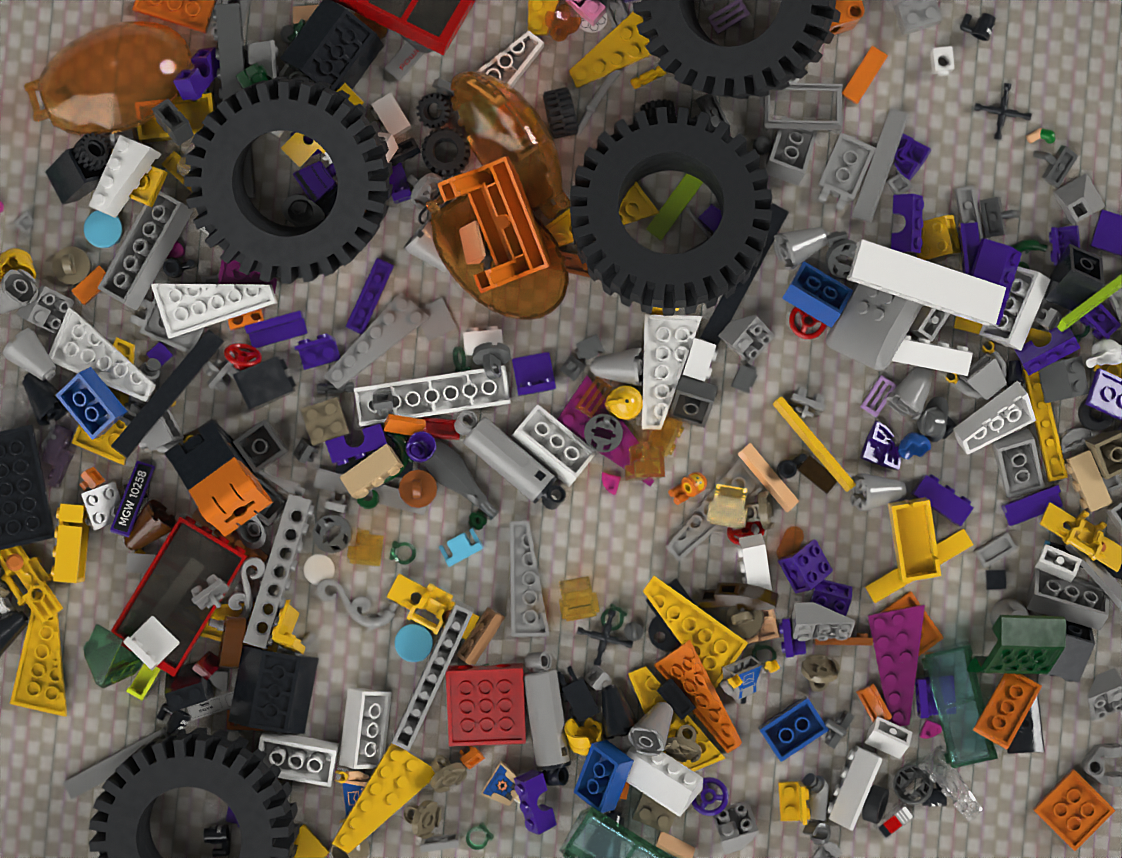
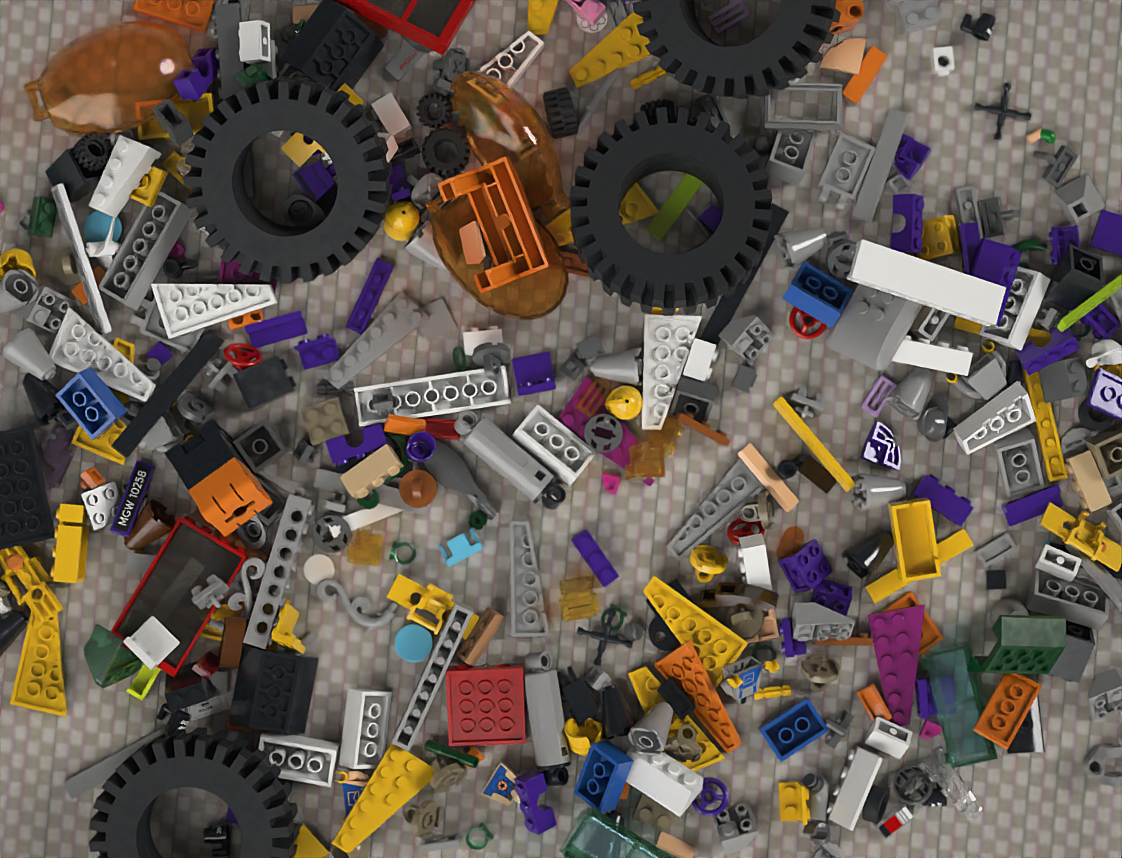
(42, 217): none -> dark green brick
(67, 420): none -> dark grey tile
(81, 259): none -> light grey tile
(104, 249): none -> white piece
(196, 409): none -> dark grey tile
(254, 41): none -> white brick
(365, 517): none -> white sticker
(400, 225): none -> yellow helmet
(453, 63): none -> dark grey tile
(461, 757): none -> dark green piece
(563, 20): clear orange plate -> none
(595, 558): none -> dark purple brick
(690, 486): orange piece -> none
(703, 428): none -> dark orange plate
(707, 560): none -> yellow tile
(728, 507): clear yellow plate -> none
(773, 691): none -> yellow axle
(845, 56): none -> light nougat brick
(868, 554): none -> black cone
(914, 444): blue hair -> none
(1073, 810): orange plate -> none

